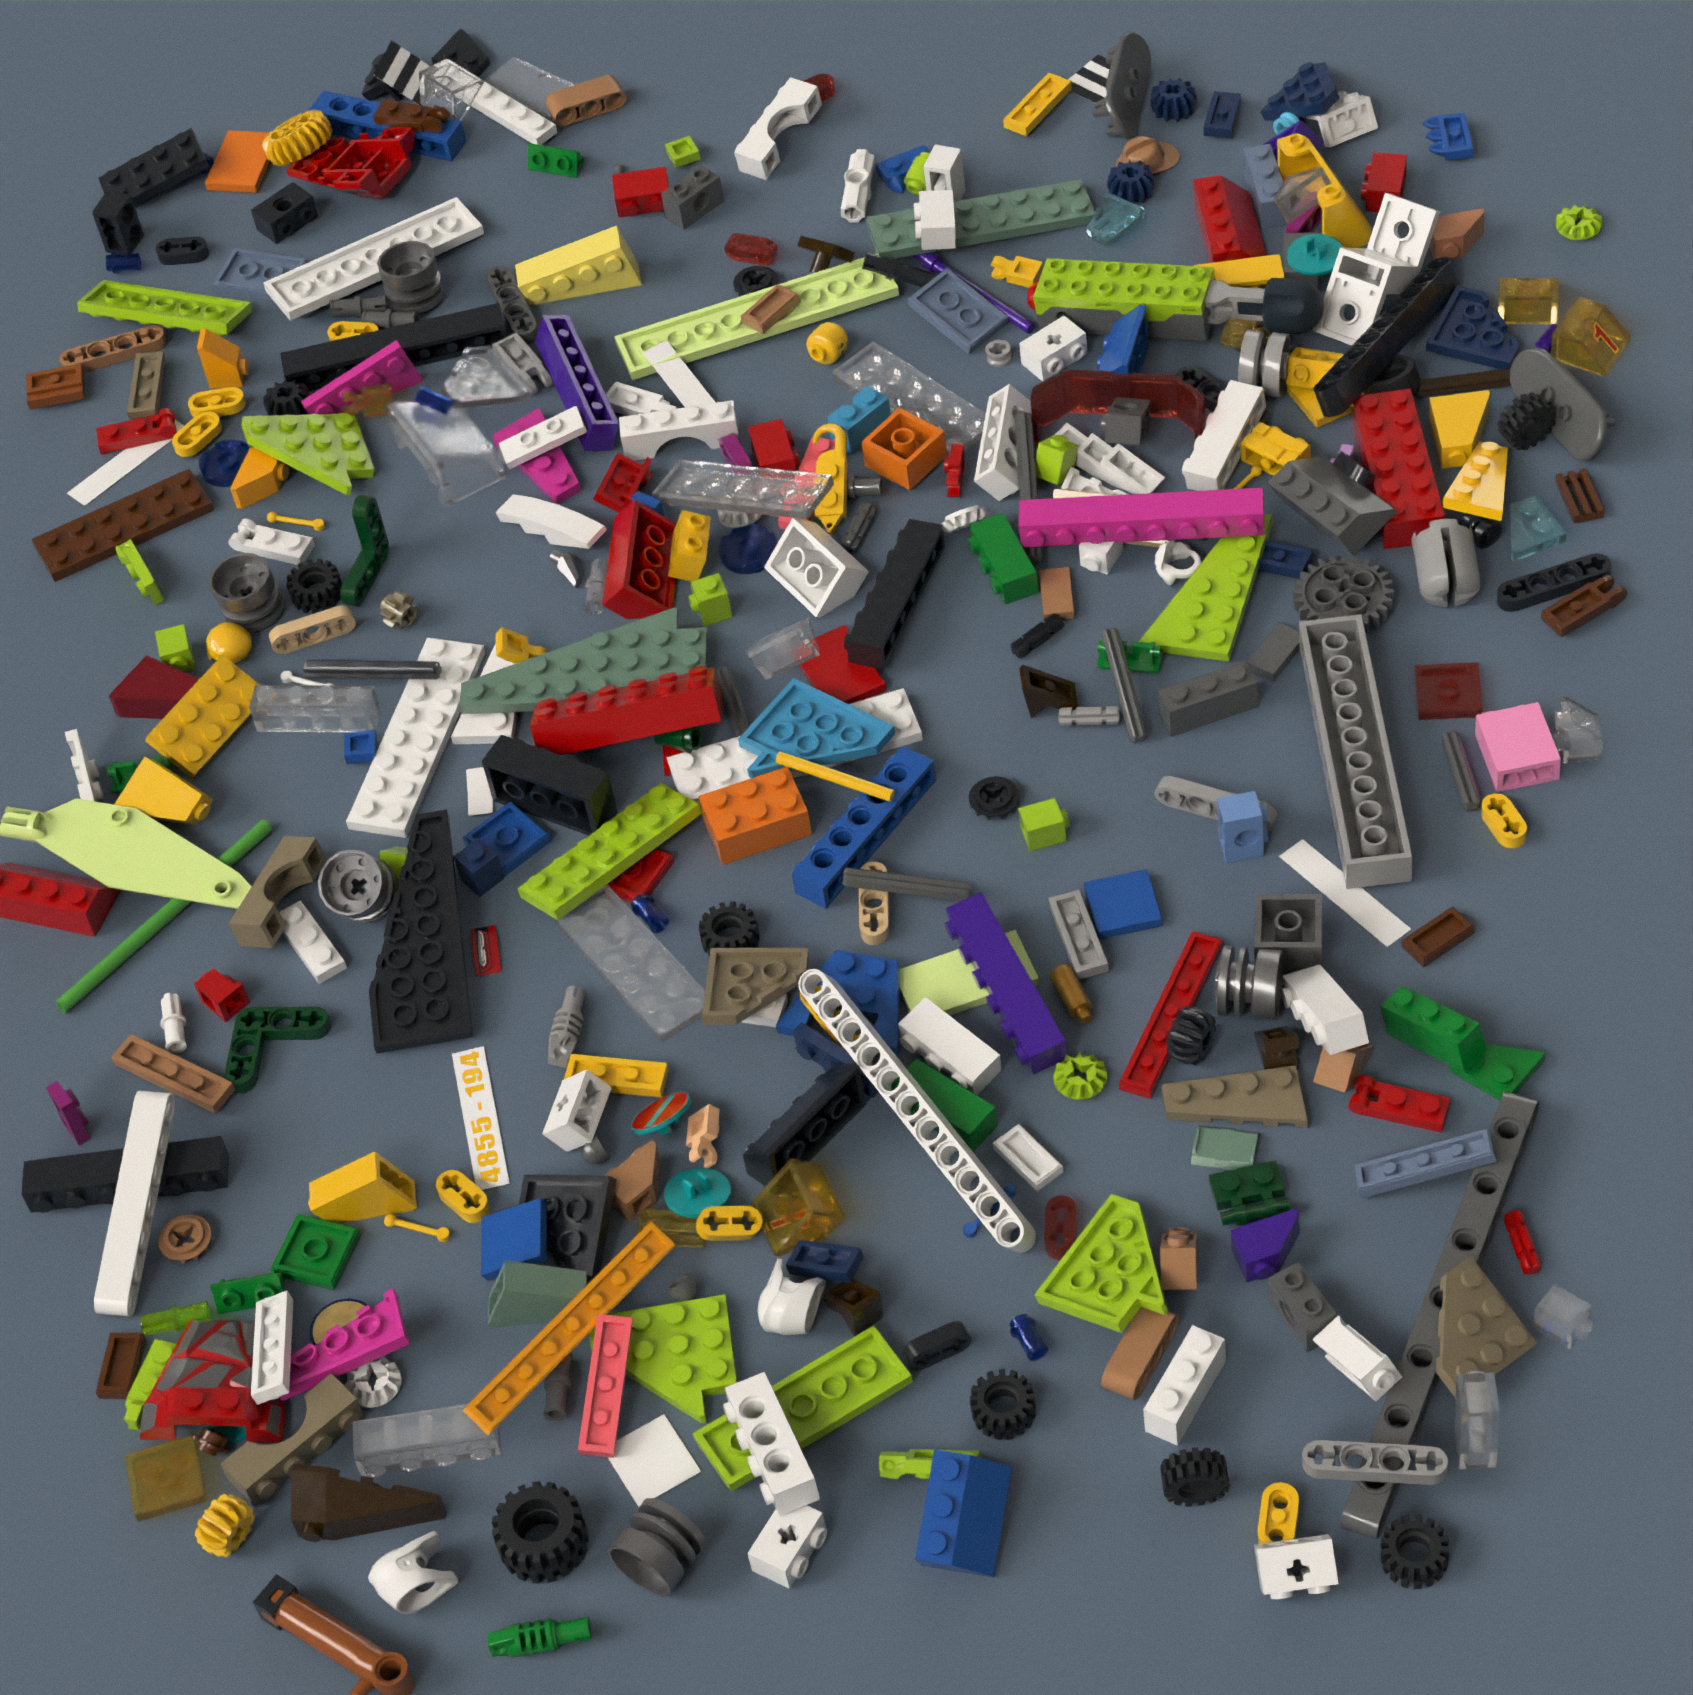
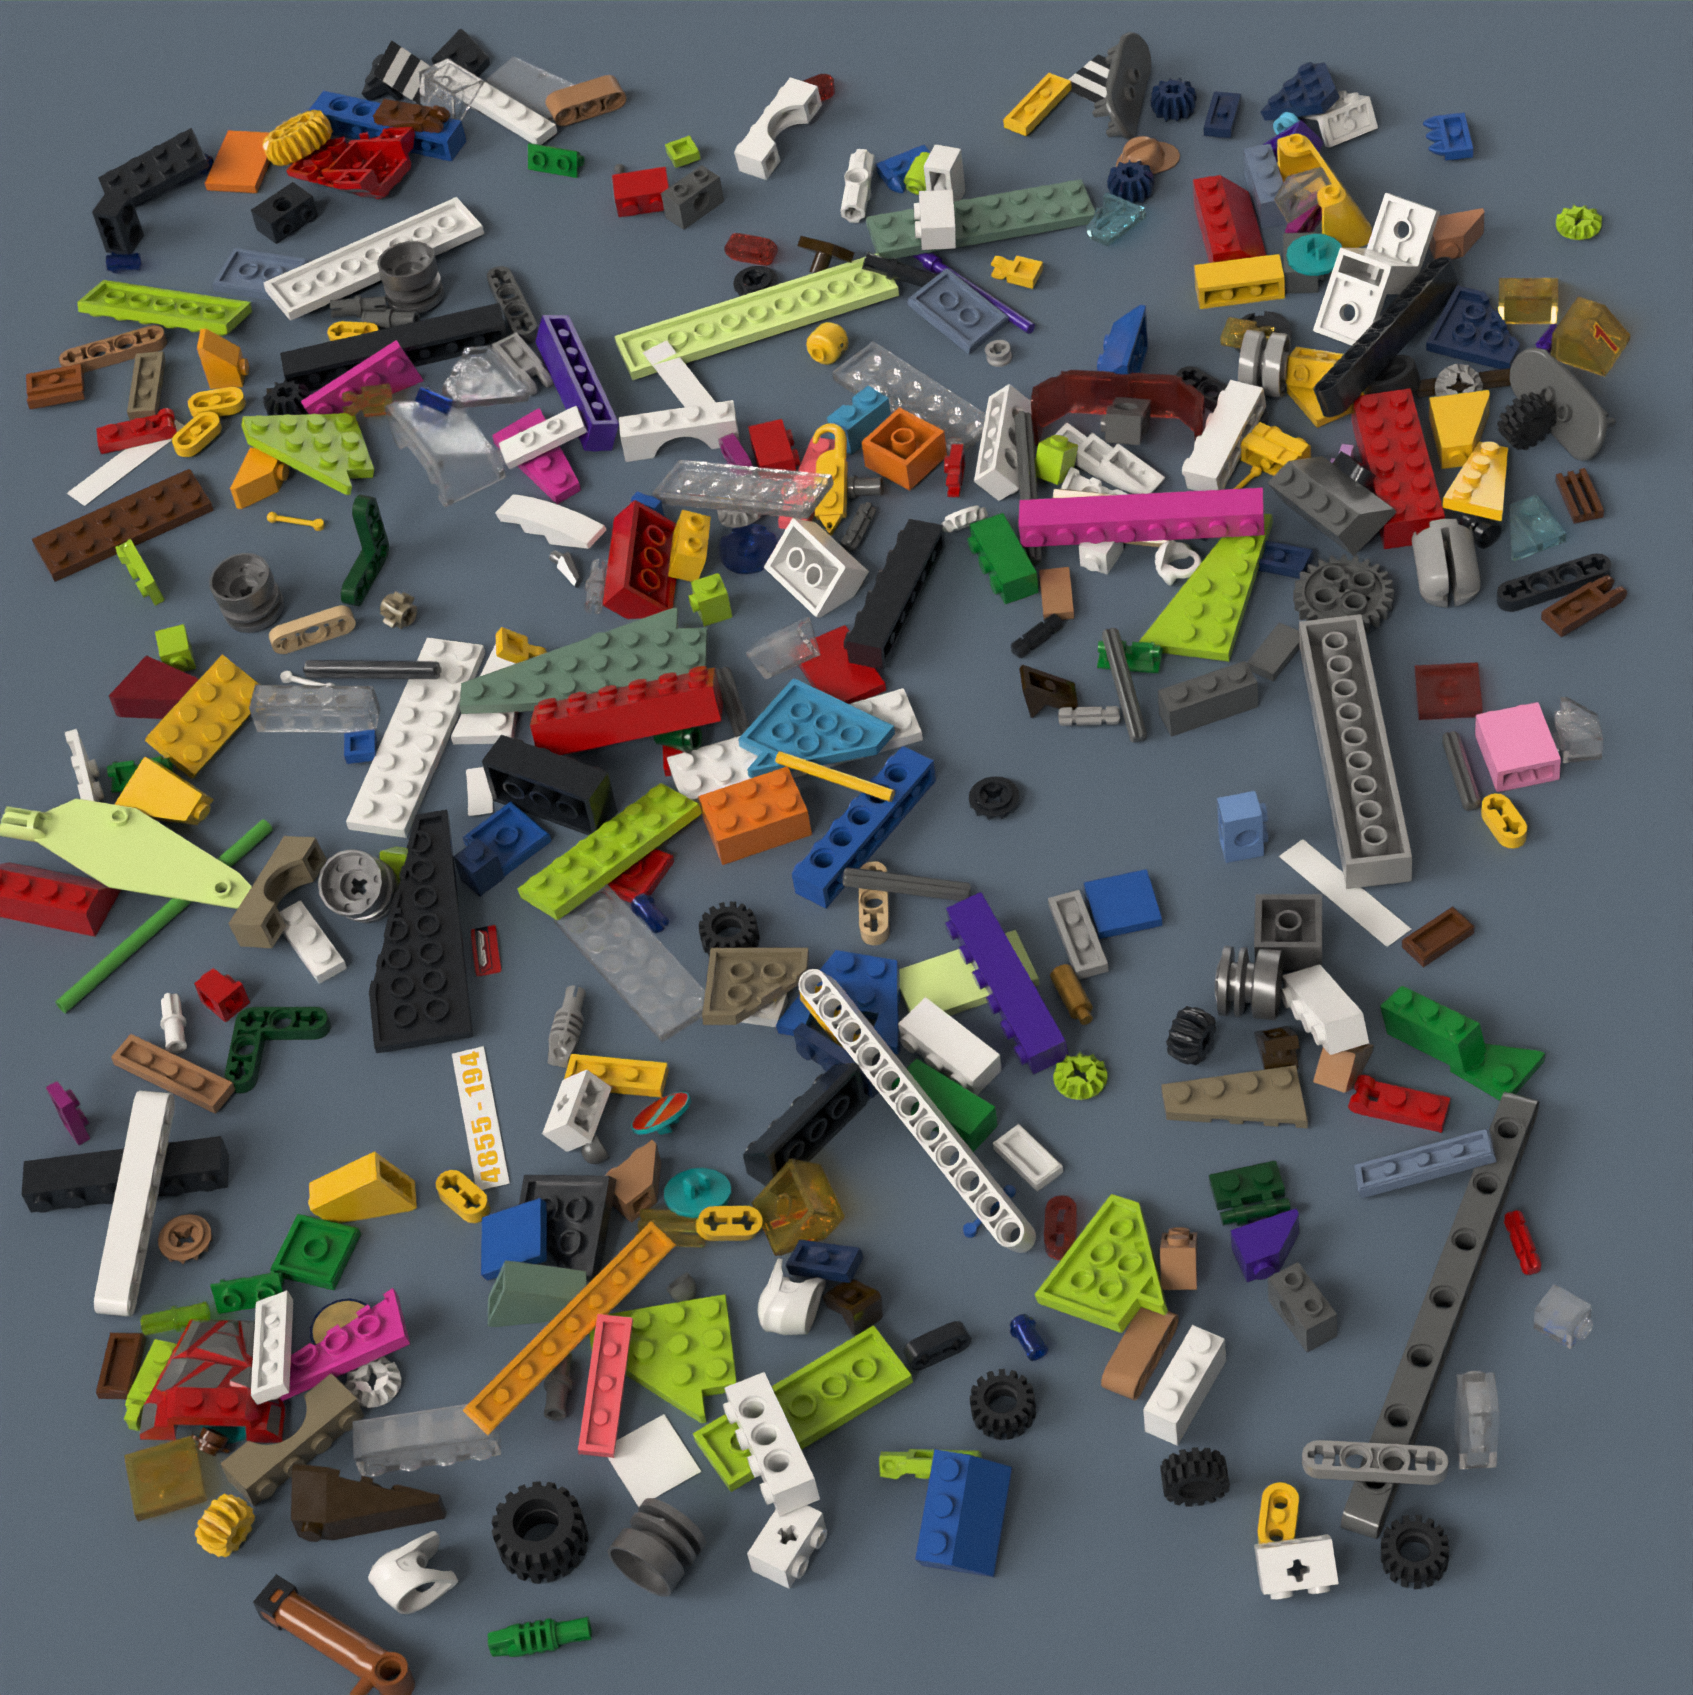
(182, 250): black beam -> none
(223, 462): clear blue tile -> none
(229, 640): yellow hair -> none
(271, 543): white plate -> none
(313, 574): black tyre -> none
(442, 1233): yellow hinge -> none
(579, 269): light yellow wedge -> none
(622, 482): red bracket -> none
(634, 401): white hinge -> none
(701, 1130): light nougat plate -> none
(770, 308): medium nougat tile -> none
(1043, 824): lime brick -> none
(1053, 348): white brick -> none
(1177, 299): piece -> none
(1181, 990): red tile -> none
(1182, 793): light grey beam -> none
(1224, 1148): sand green piece -> none
(1357, 1358): white window -> none
(1384, 175): red brick -> none
(1448, 378): none -> light grey gear
(1476, 1326): dark tan plate -> none

